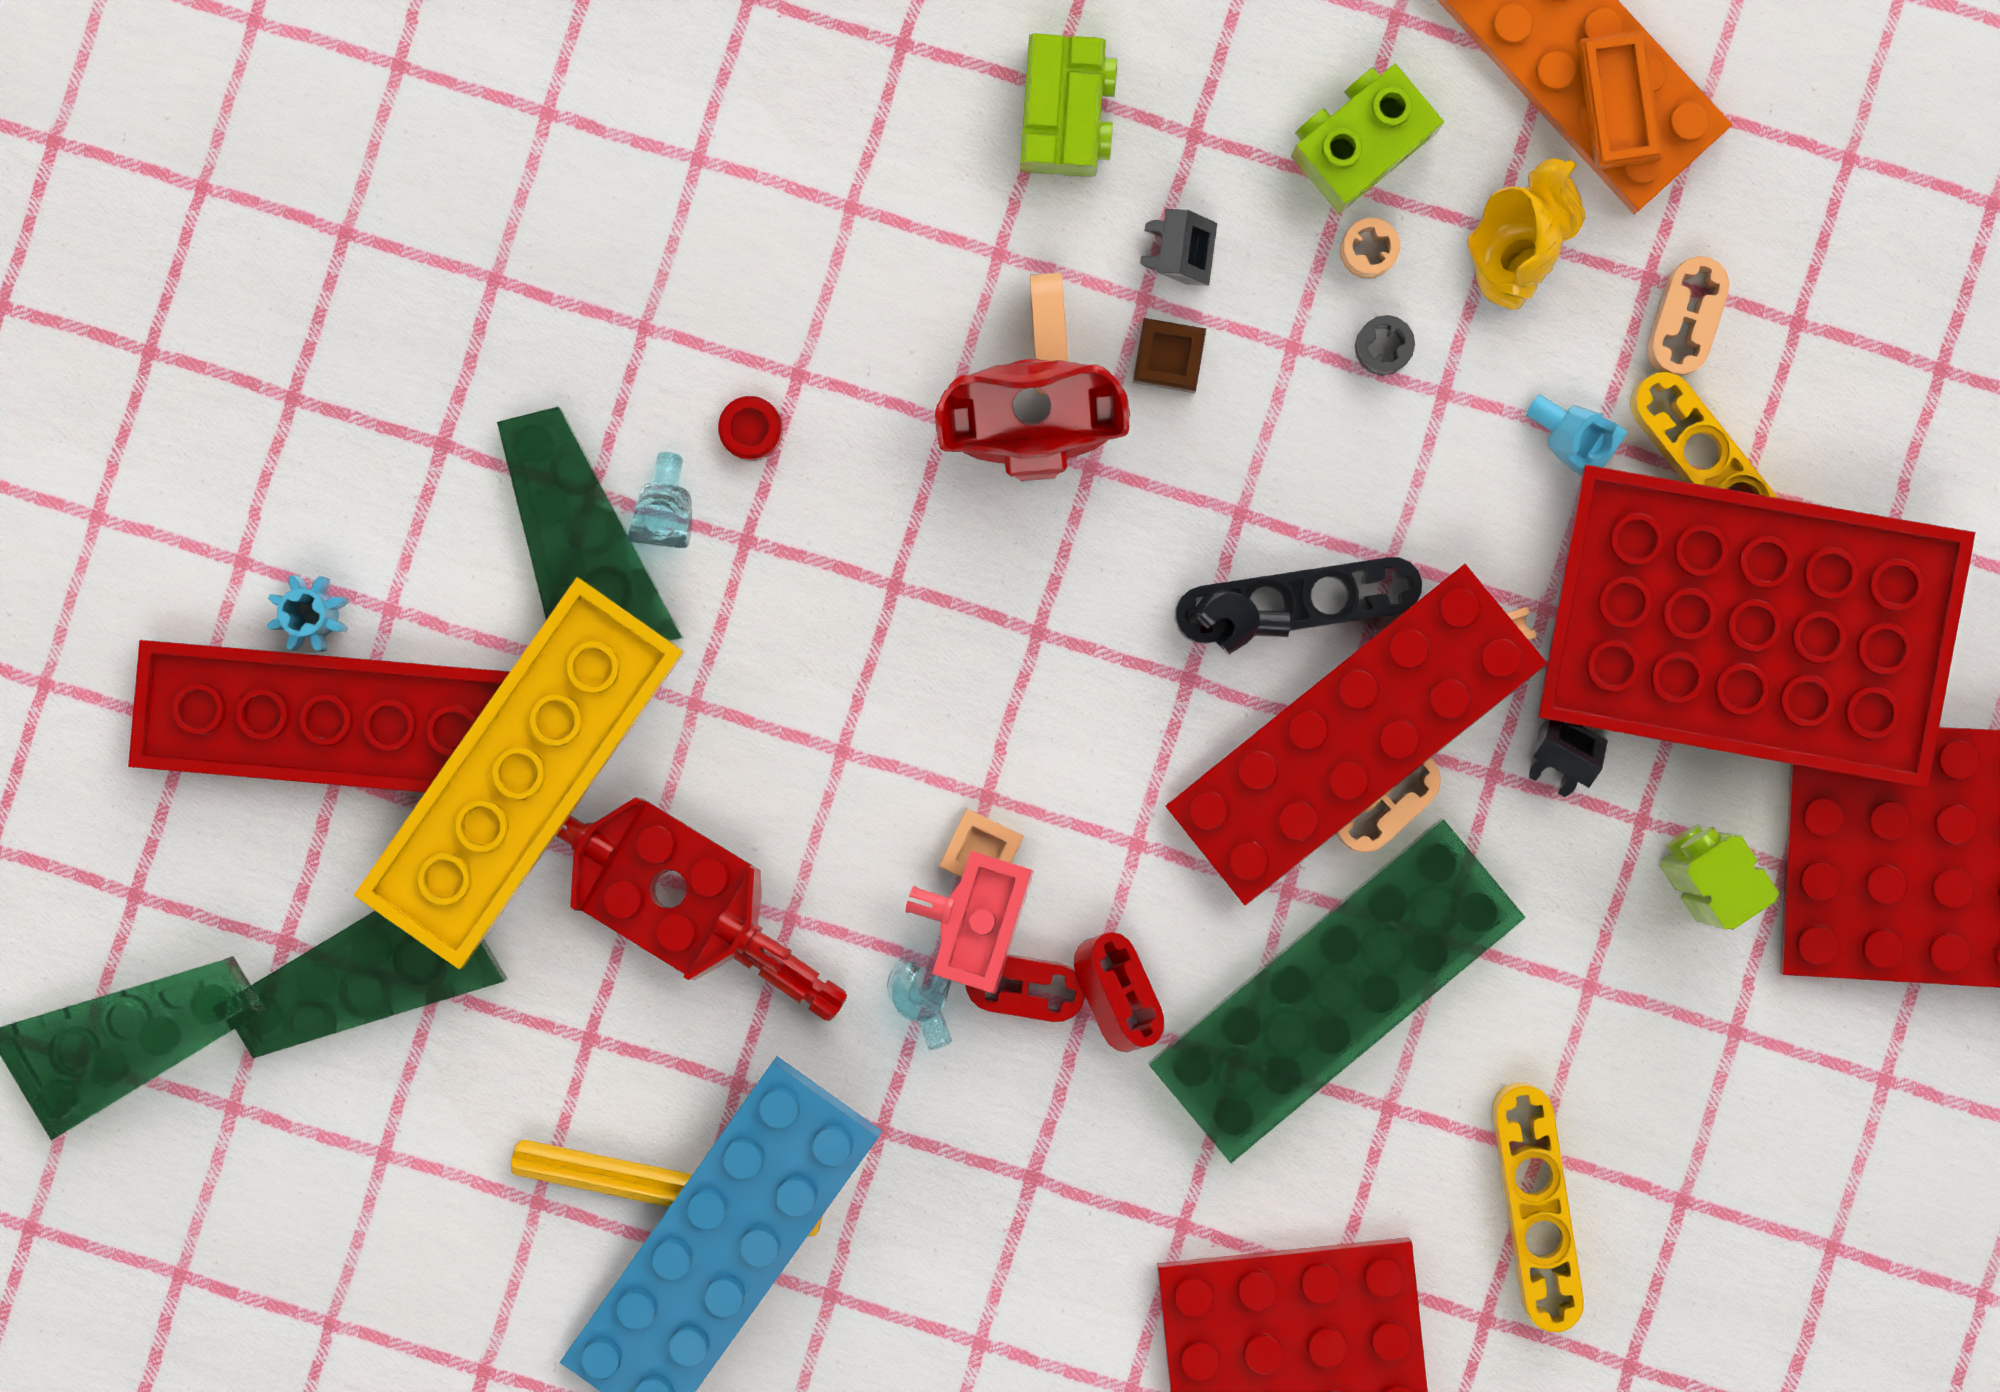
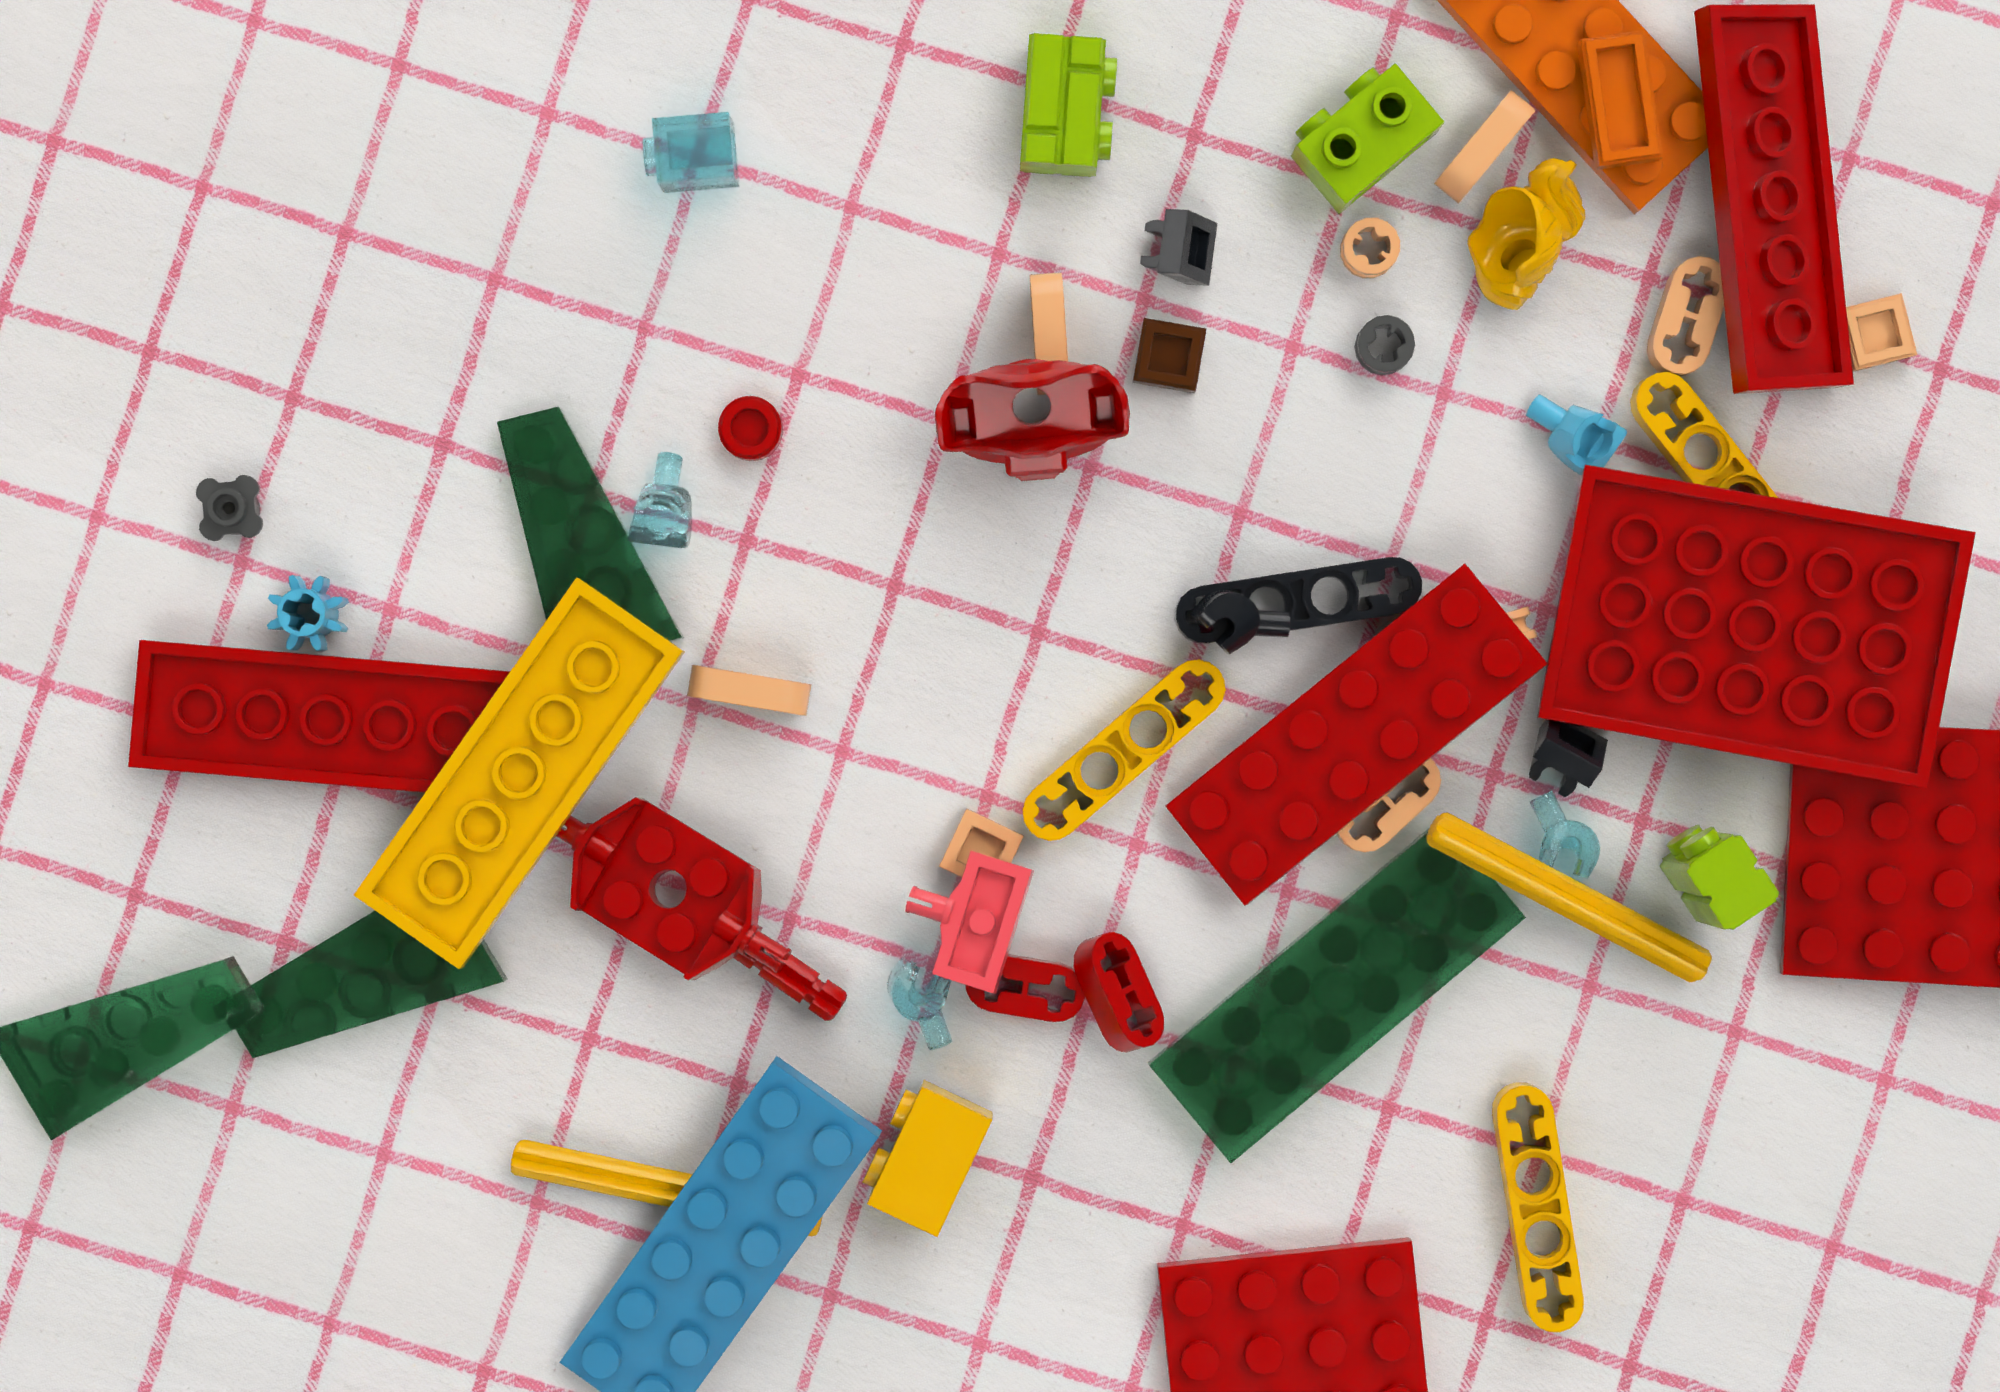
(244, 519): none -> dark grey plate
(692, 152): none -> clear light blue brick
(749, 690): none -> light nougat beam
(928, 1157): none -> yellow brick
(1130, 757): none -> yellow beam
(1484, 146): none -> light nougat beam
(1565, 835): none -> clear light blue piece
(1568, 897): none -> yellow axle
(1773, 197): none -> red plate
(1879, 332): none -> light nougat tile

